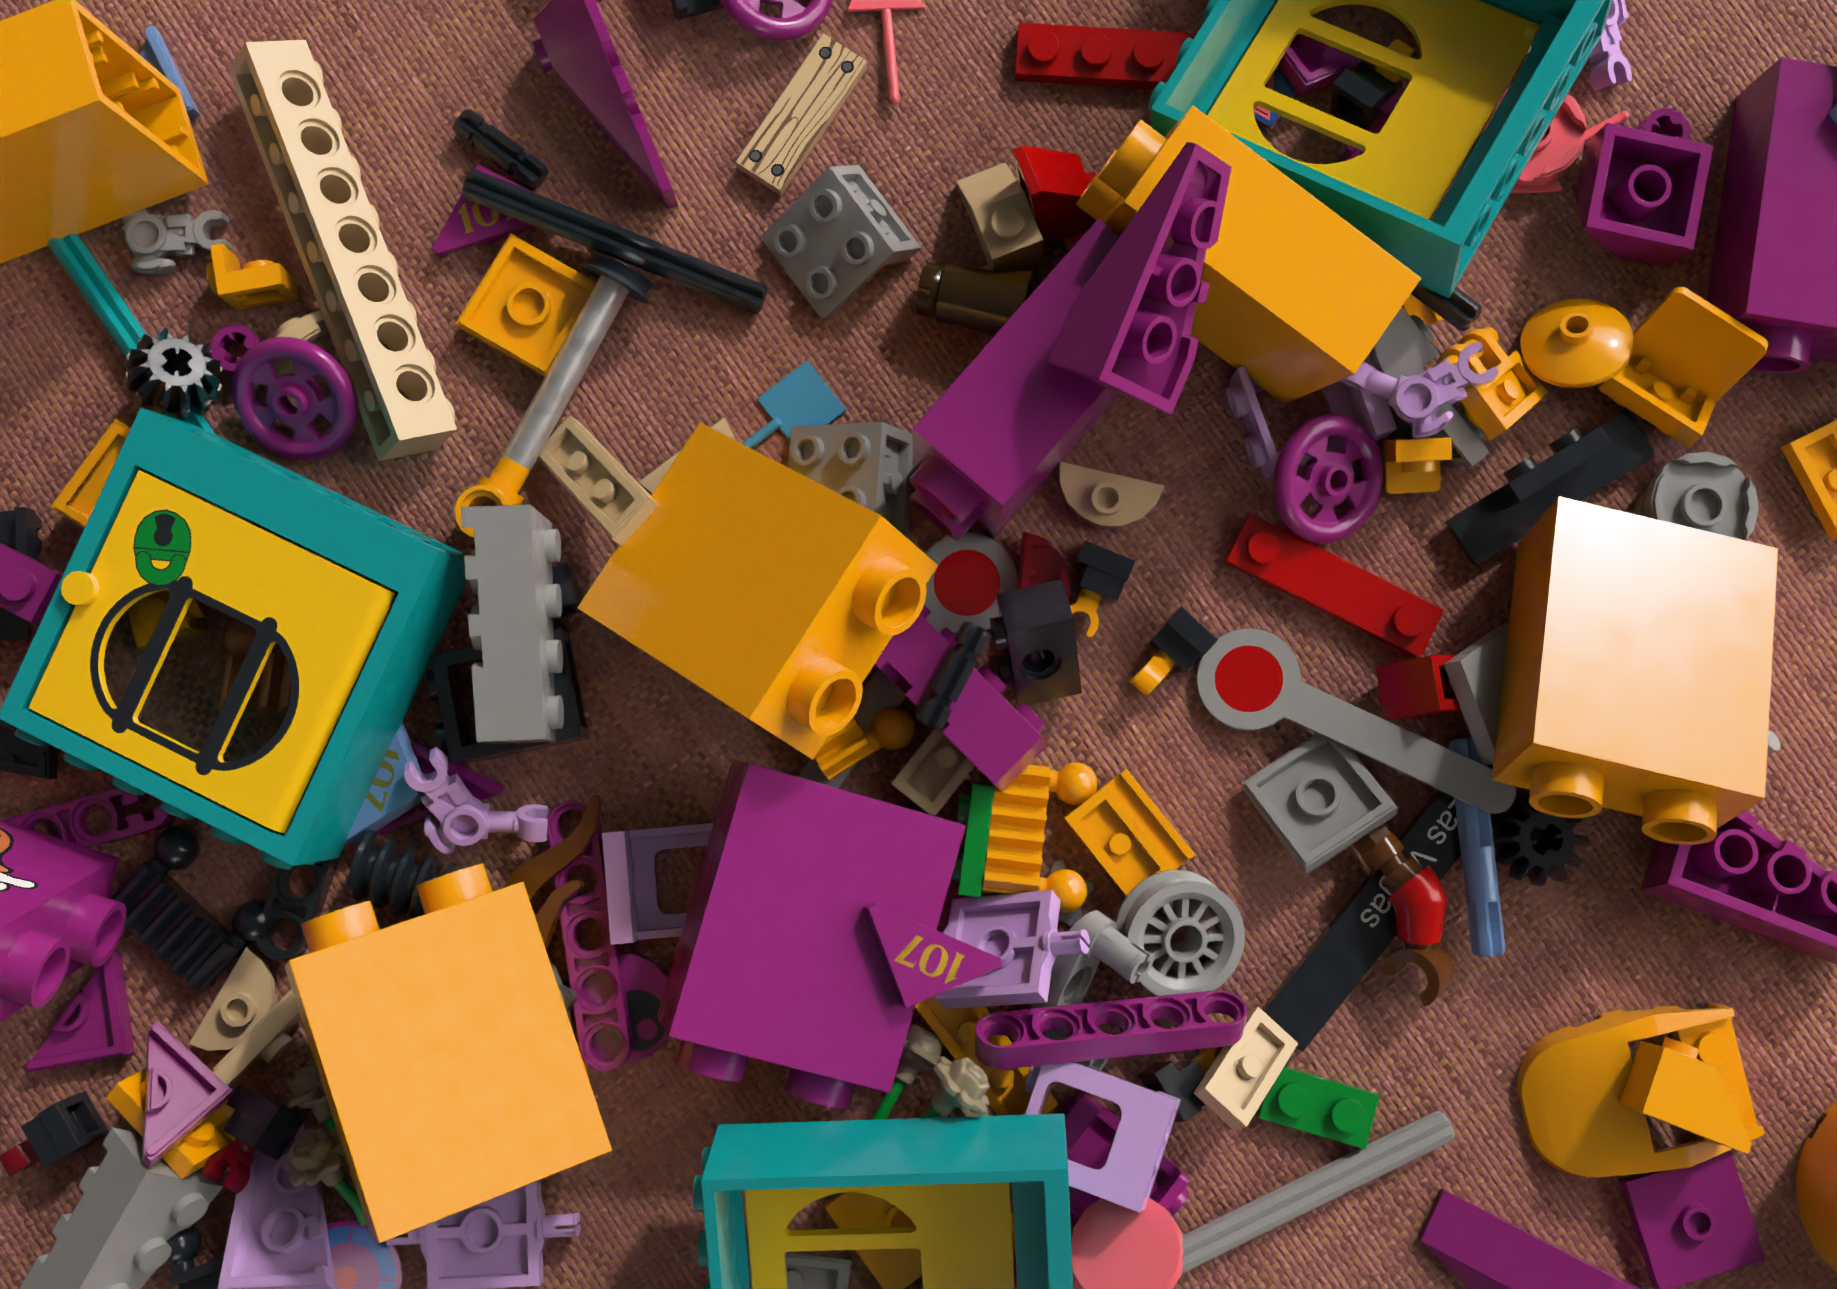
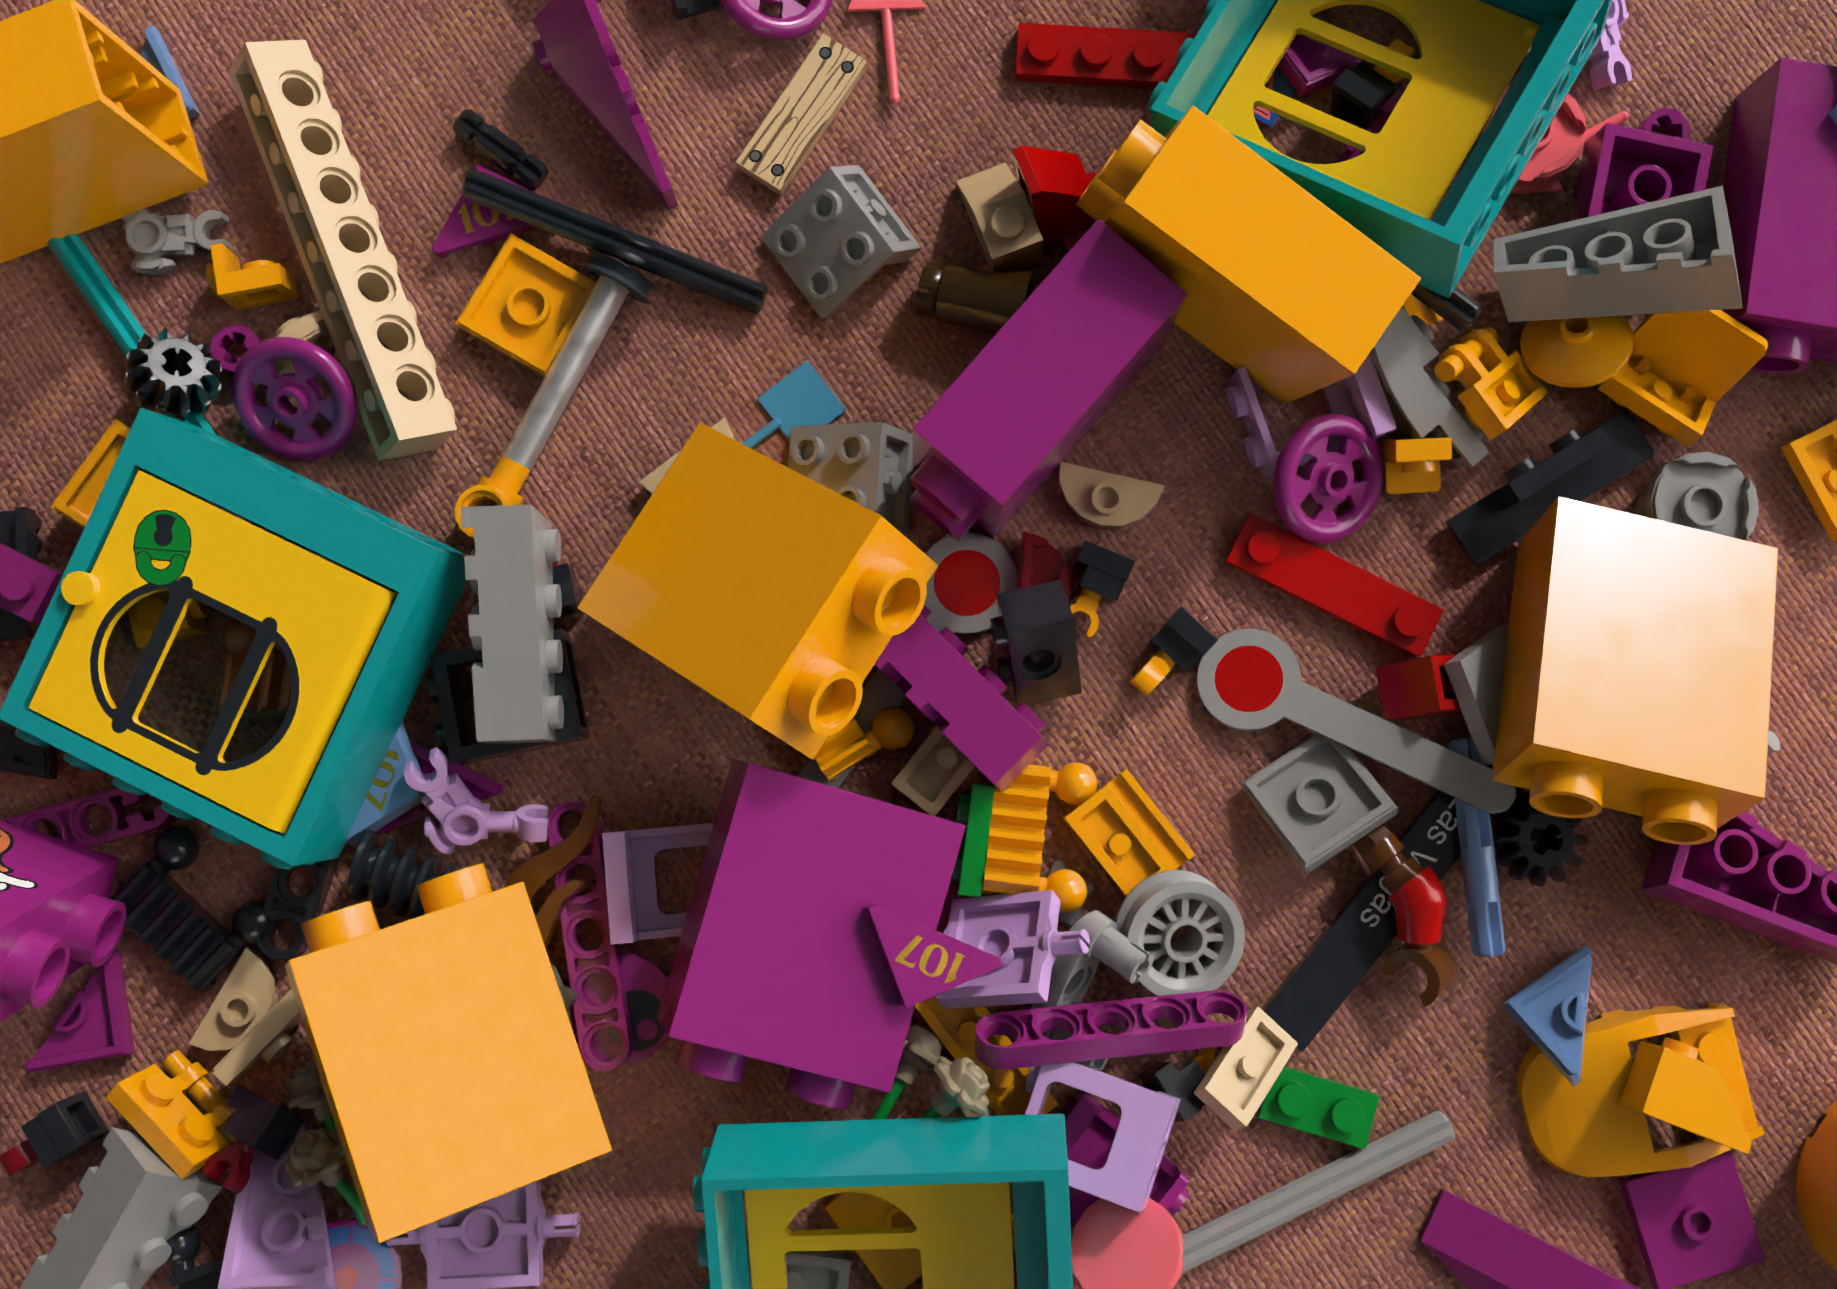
(177, 1094): tile -> none
(597, 480): tan tile -> none
(952, 675): black axle -> none
(1140, 304): magenta wedge -> none
(1420, 396): lavender piece -> none
(1555, 1012): none -> medium blue tile
(1623, 262): none -> light grey wedge

